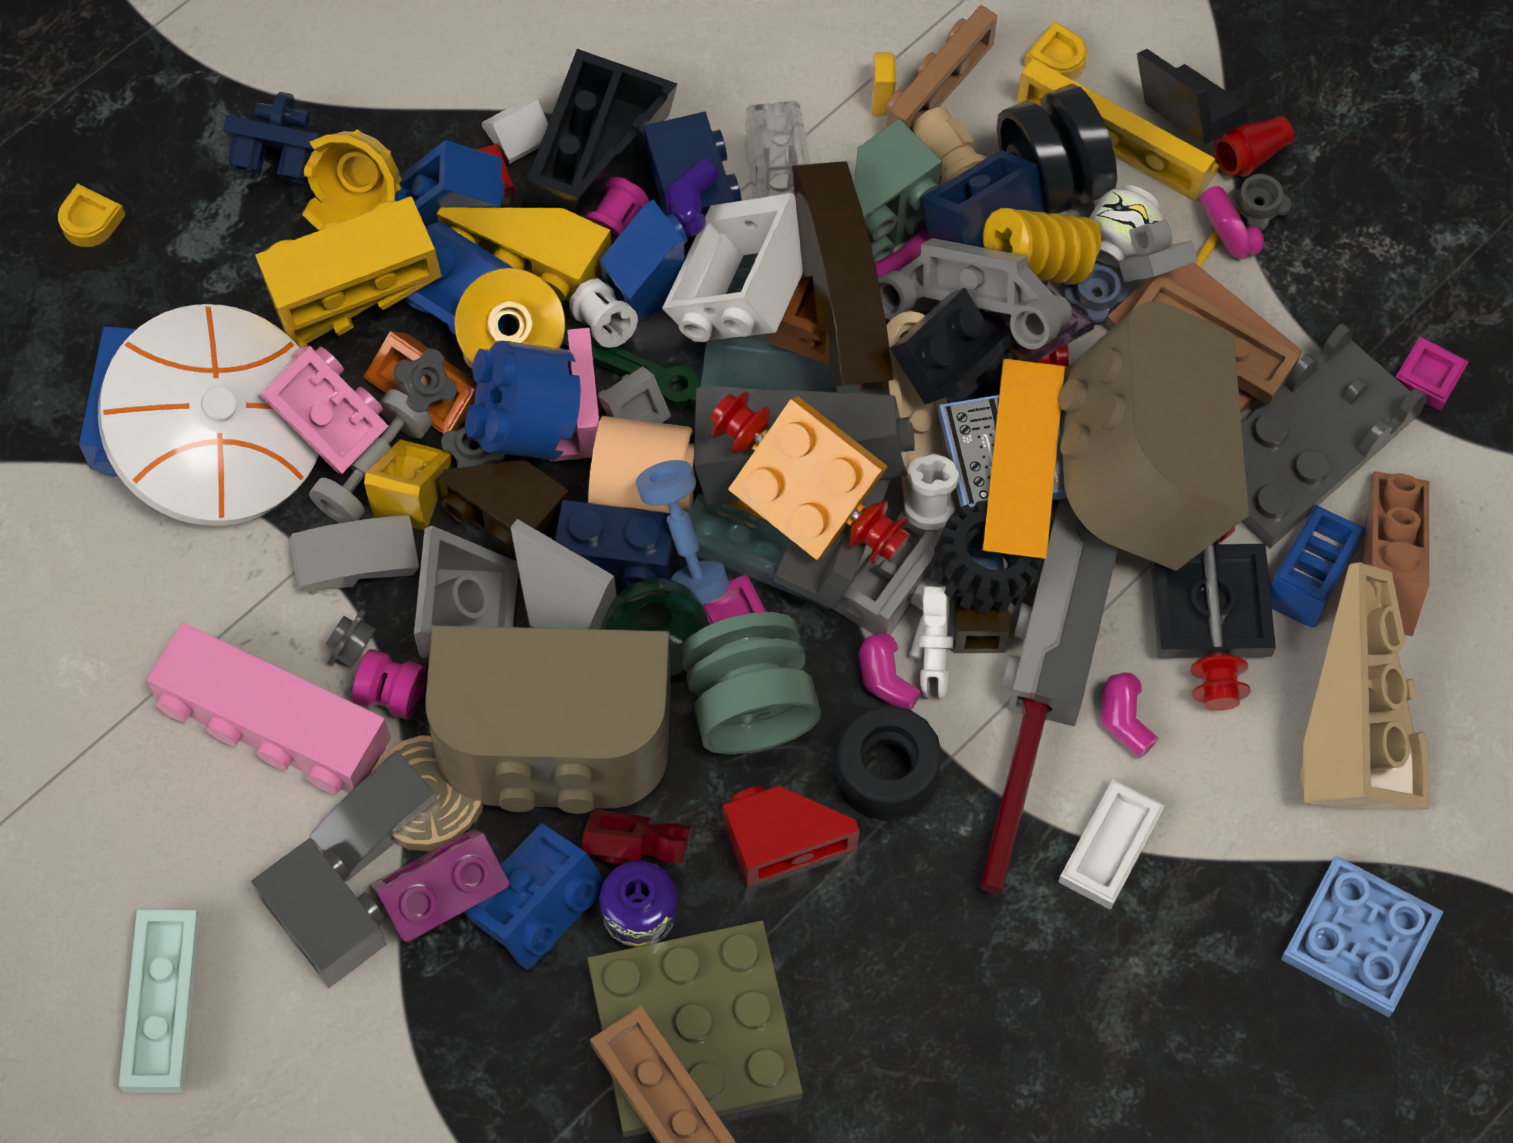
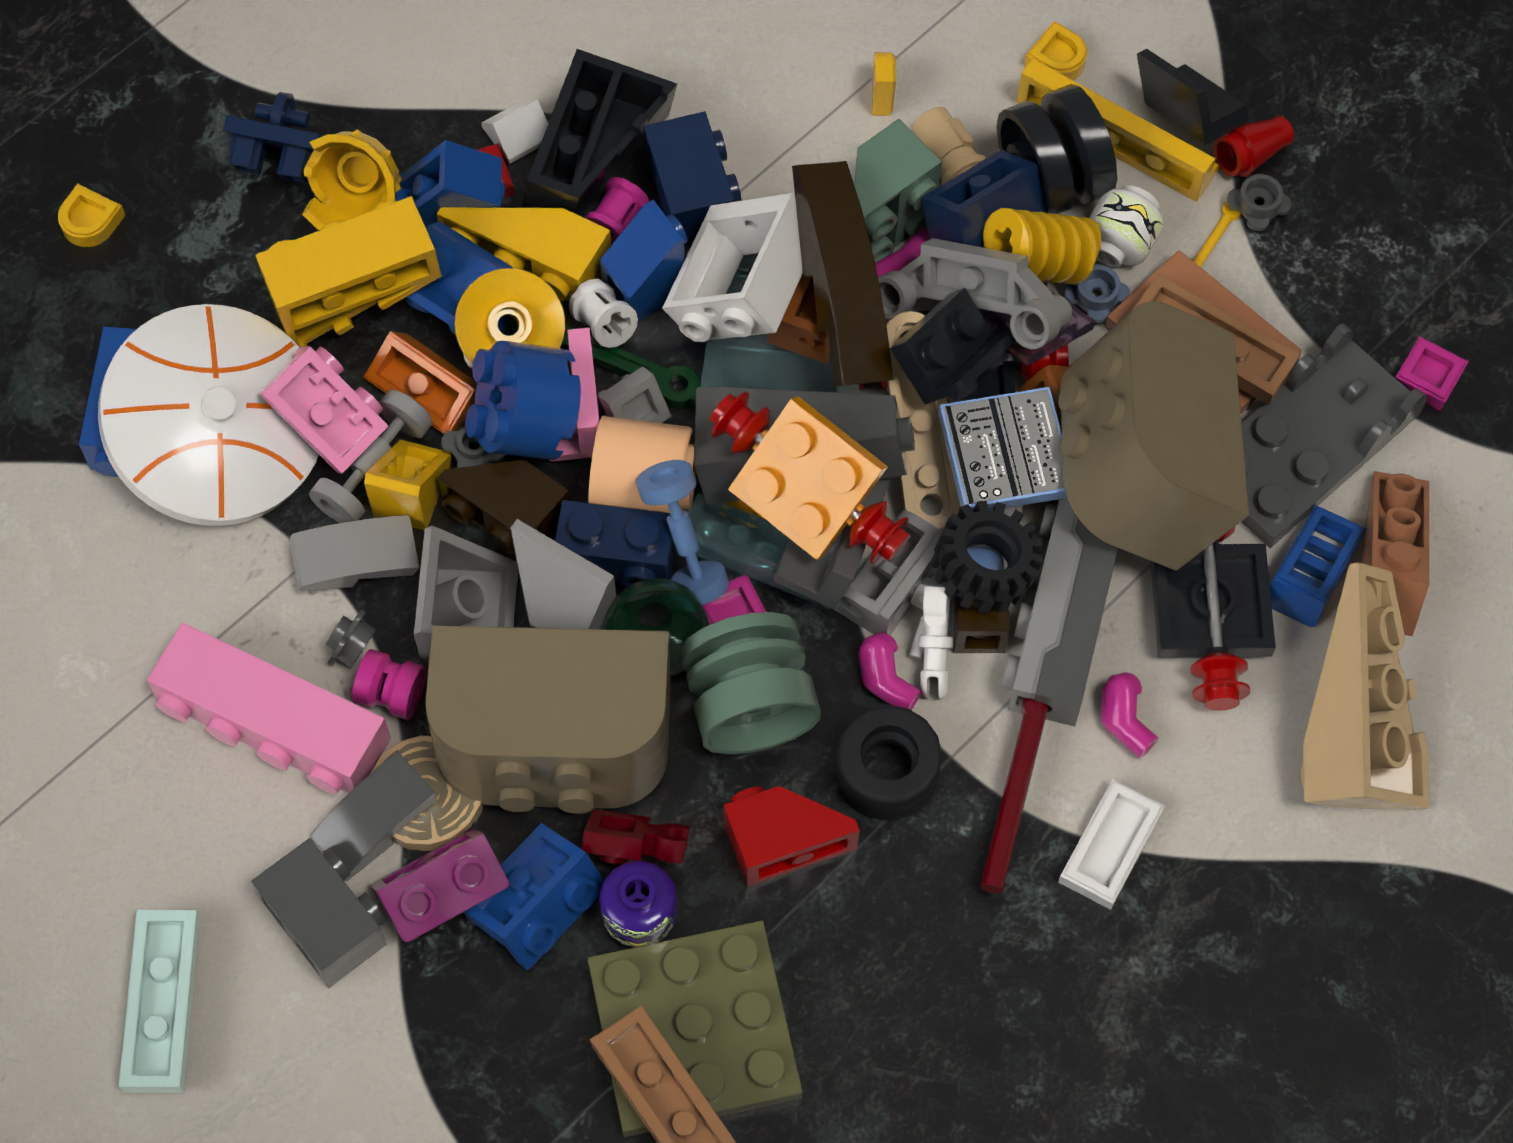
(409, 380): dark grey plate -> none
(684, 196): dark purple arm -> none
(773, 145): clear torso -> none
(930, 498): white bush -> none
(943, 72): medium nougat plate -> none
(1024, 459): light orange sticker -> none
(1155, 252): light grey tile -> none
(1237, 238): dark pink arm -> none
(1362, 936): light blue tile -> none

